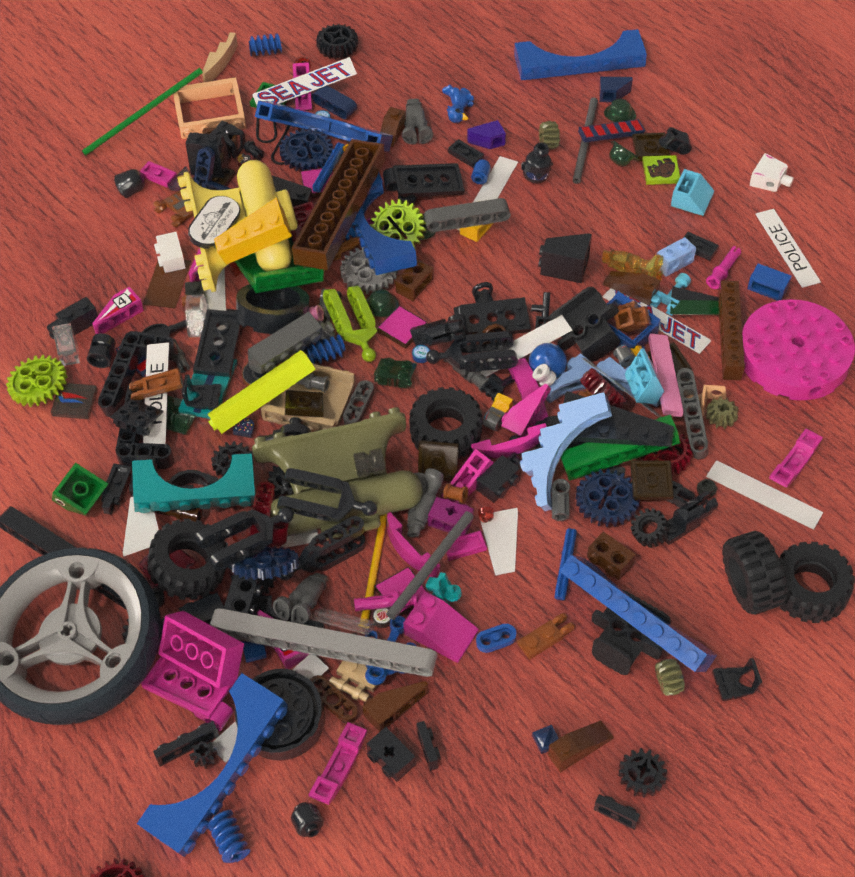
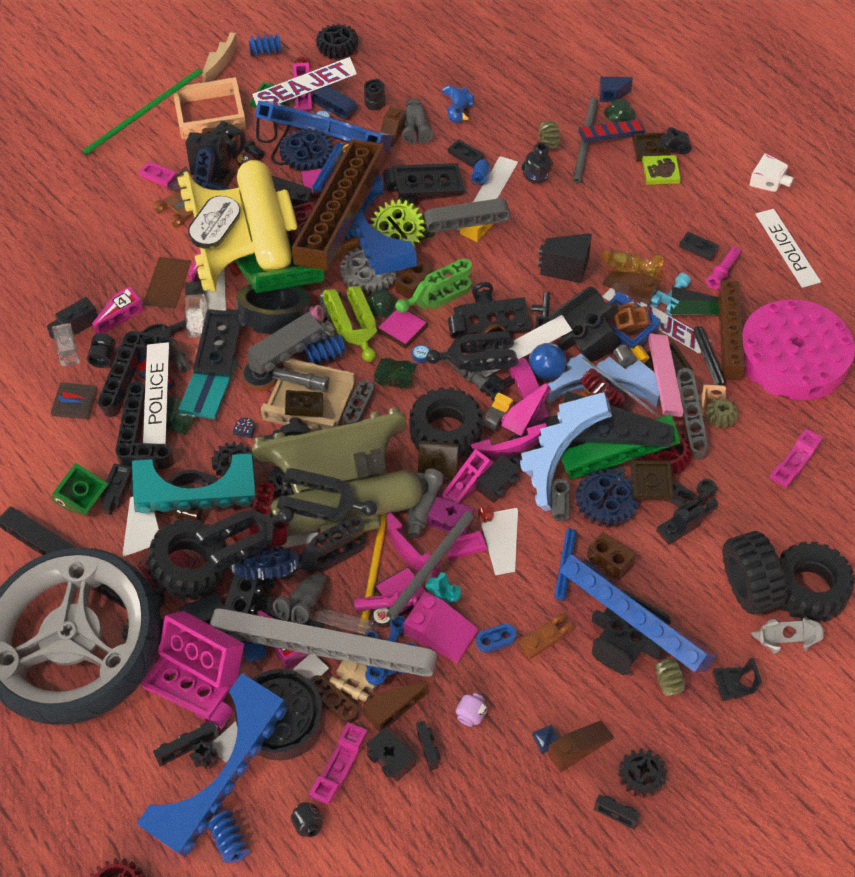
(36, 380): lime gear -> none
(129, 182): black hair -> none
(136, 417): black hinge -> none
(156, 384): dark orange hinge -> none
(170, 252): white brick -> none
(208, 394): black piece -> none
(254, 233): yellow wedge -> none
(260, 392): neon yellow brick -> none
(374, 94): none -> black wheel
(431, 290): none -> bright green piece
(438, 332): black plate -> none
(455, 493): dark orange bush -> none
(471, 709): none -> lavender head
(487, 135): dark purple slope -> none
(537, 63): blue arch -> none
(544, 375): white wheel -> none
(620, 155): clear green hat -> none
(644, 379): medium azure slope -> none
(645, 518): black tyre -> none
(677, 256): light blue brick -> none
(692, 193): medium azure slope -> none
(709, 356): none -> black axle
(765, 494): white sticker -> none
(769, 282): blue brick -> none
(806, 631): none -> light grey piece

